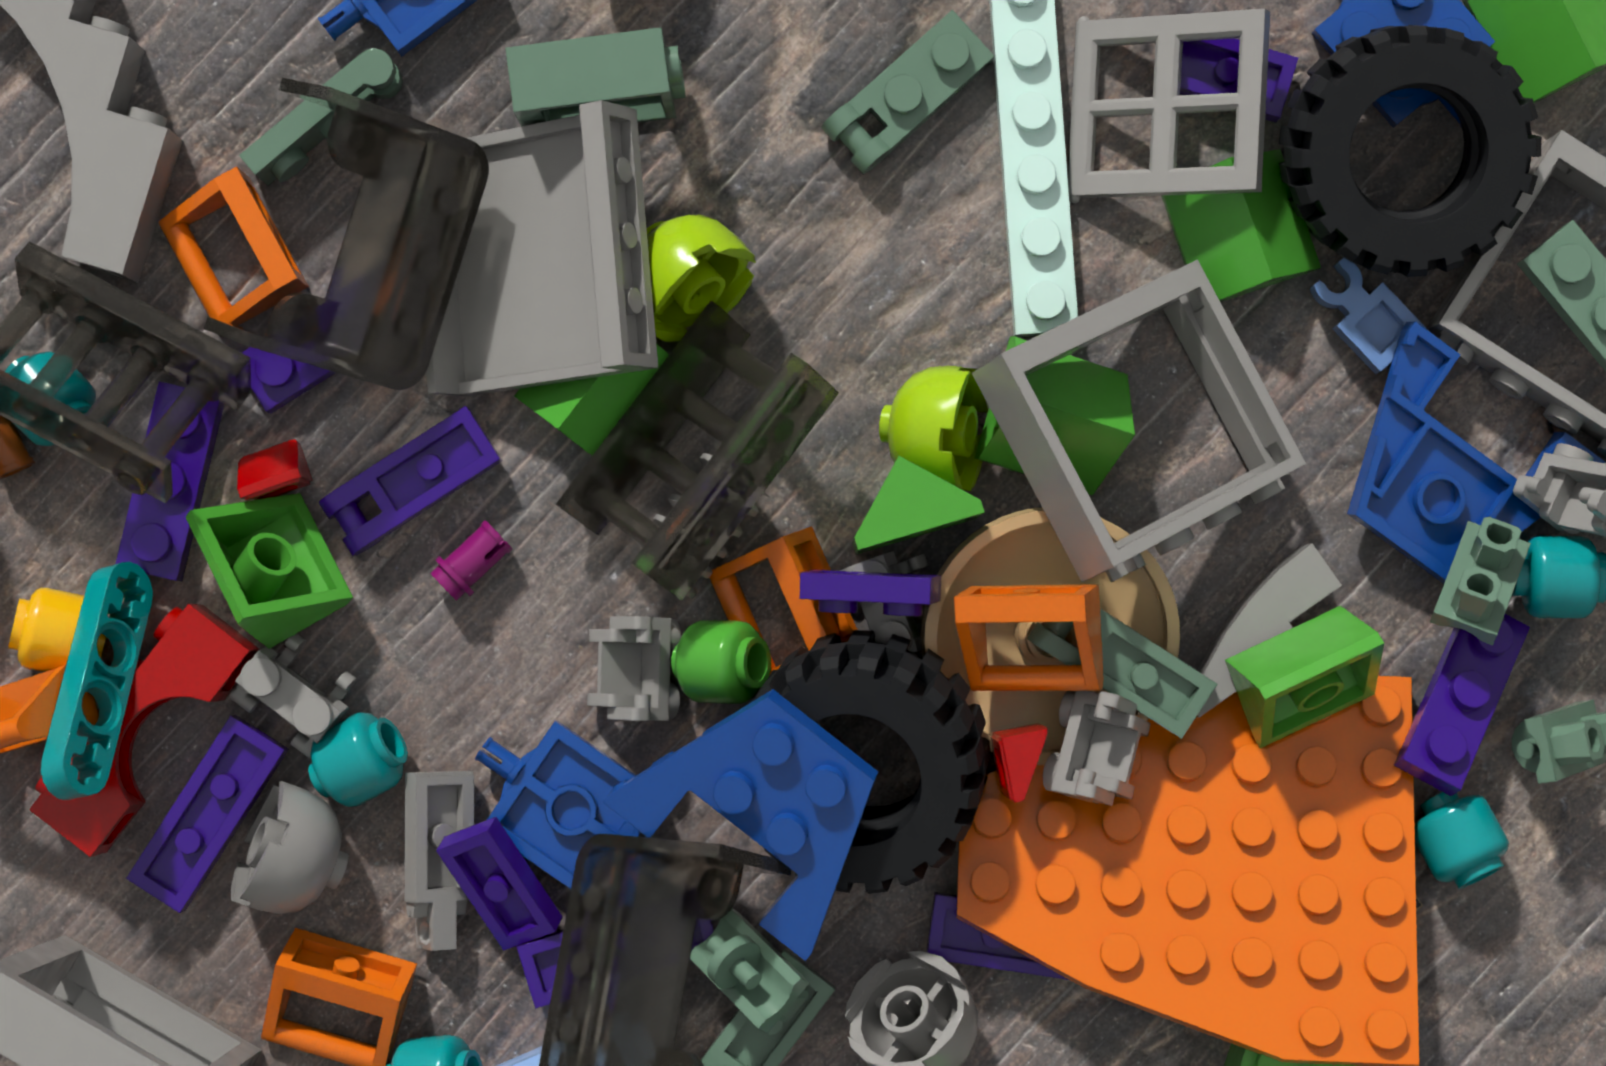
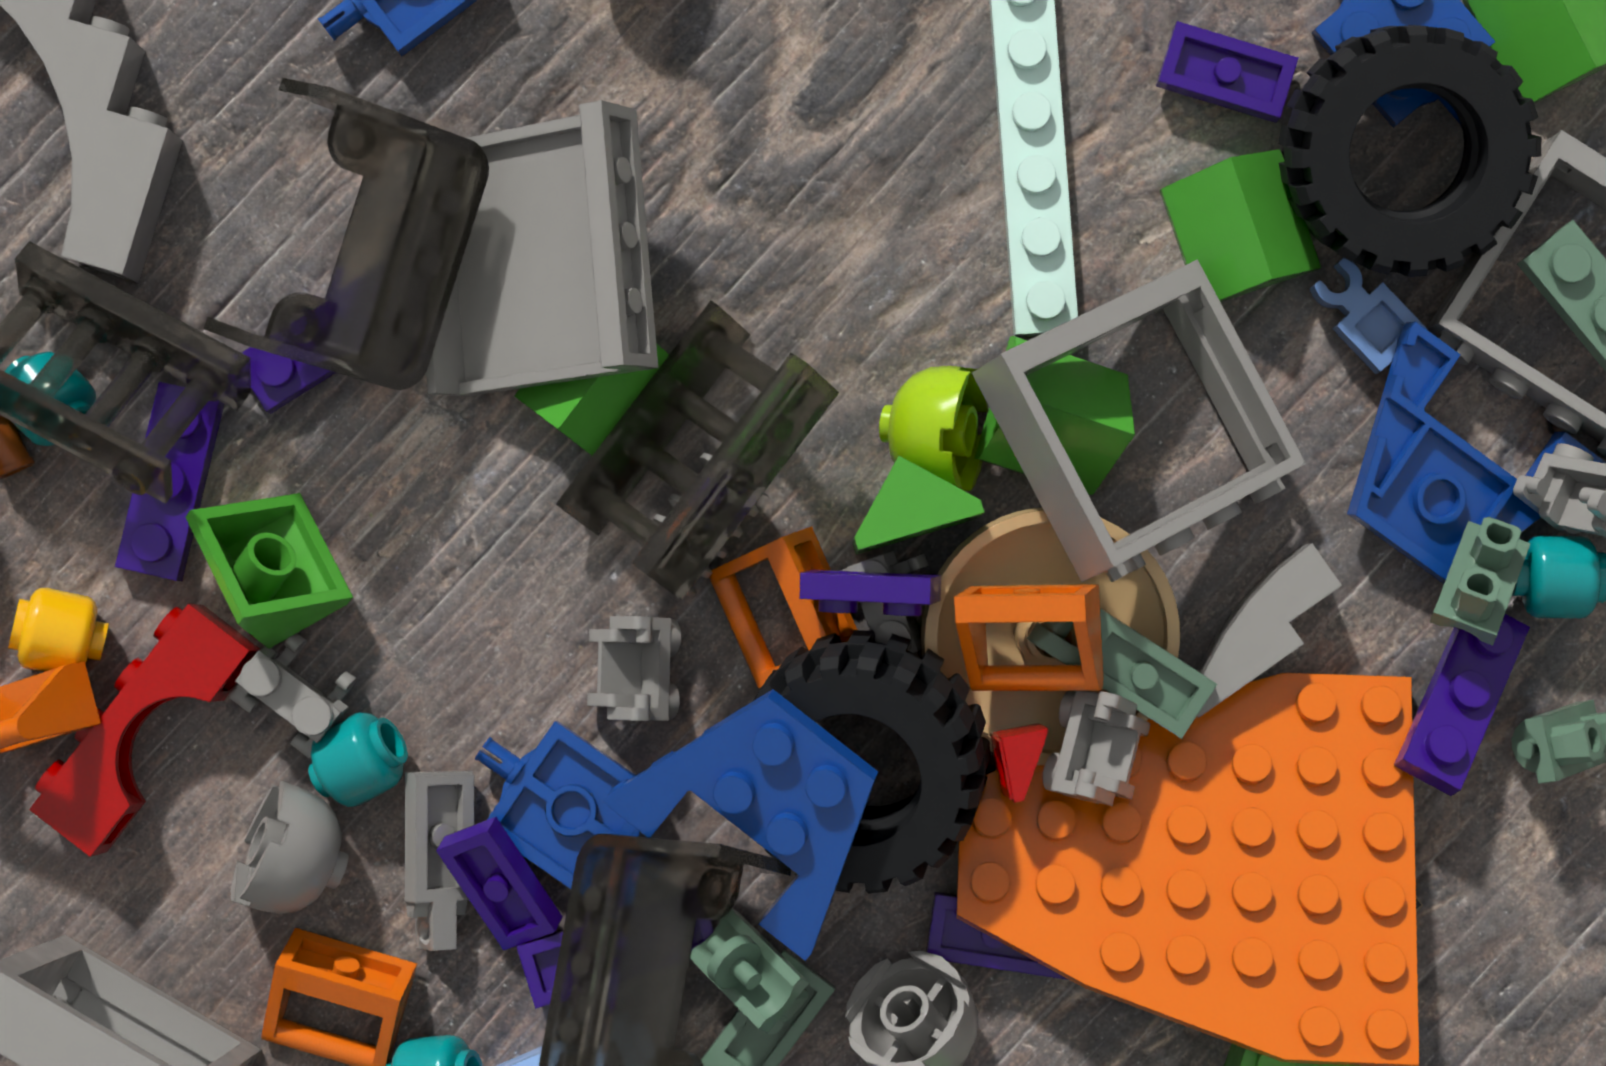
(106, 683): teal beam -> none
(207, 813): dark purple plate -> none
(260, 231): orange tile -> none
(273, 471): red slope -> none
(284, 147): sand green plate -> none
(412, 479): dark purple plate -> none
(470, 561): magenta pin -> none
(618, 68): sand green window -> none
(693, 264): lime cylinder -> none
(721, 662): bright green head -> none
(910, 91): sand green plate -> none
(1168, 34): light grey window -> none
(1306, 674): bright green slope -> none
(1460, 839): teal head -> none

